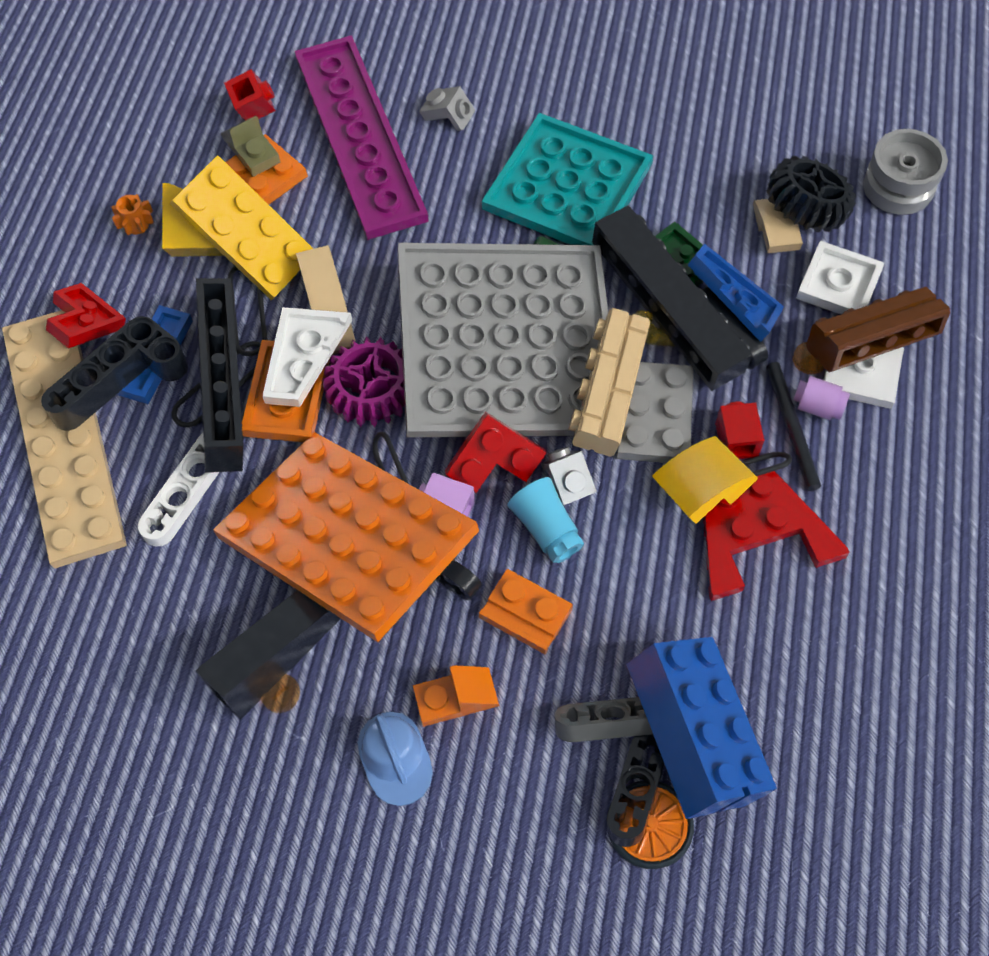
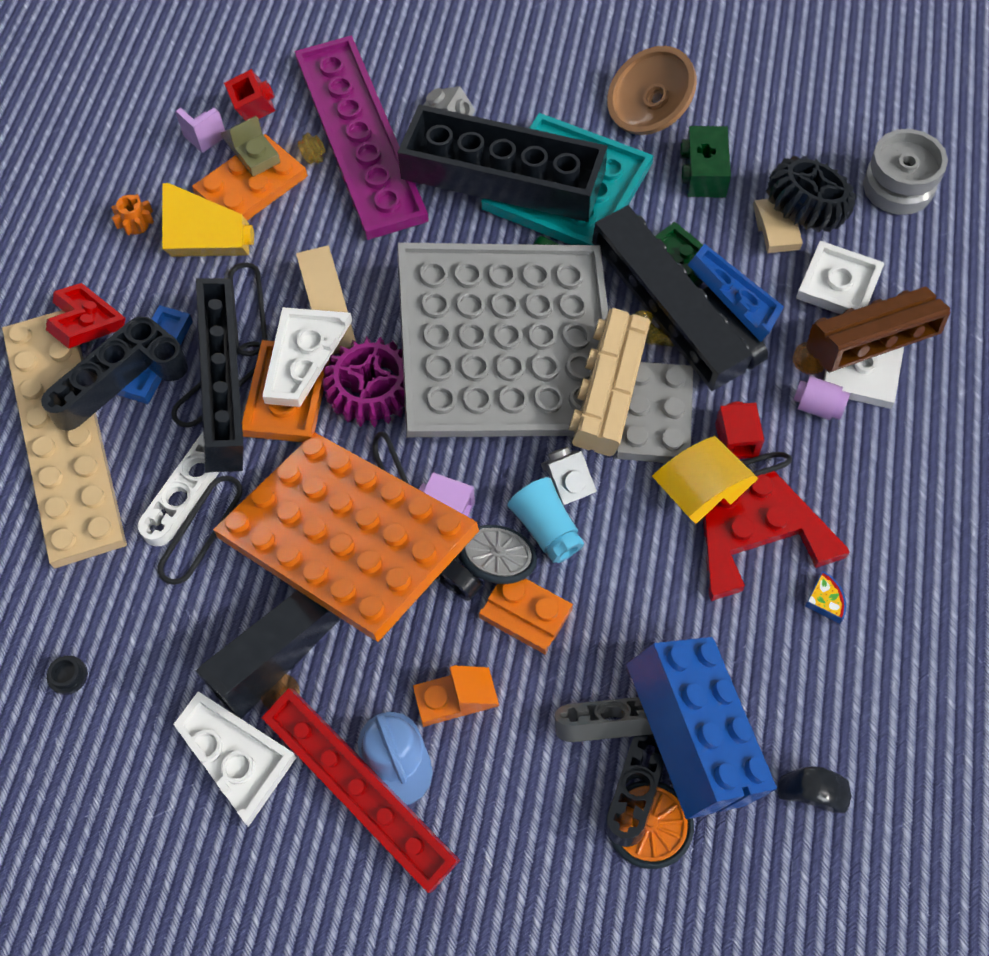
(67, 675): none -> black plate
(188, 521): none -> black piece
(203, 130): none -> lavender panel
(235, 754): none -> white wing
(242, 226): yellow plate -> none
(311, 148): none -> clear yellow plate
(361, 790): none -> red plate
(492, 444): red plate -> none
(499, 555): none -> light grey wheel
(503, 162): none -> black brick
(646, 79): none -> medium nougat dish
(707, 161): none -> dark green brick
(793, 427): black bar -> none
(816, 787): none -> black hair
(828, 598): none -> tile

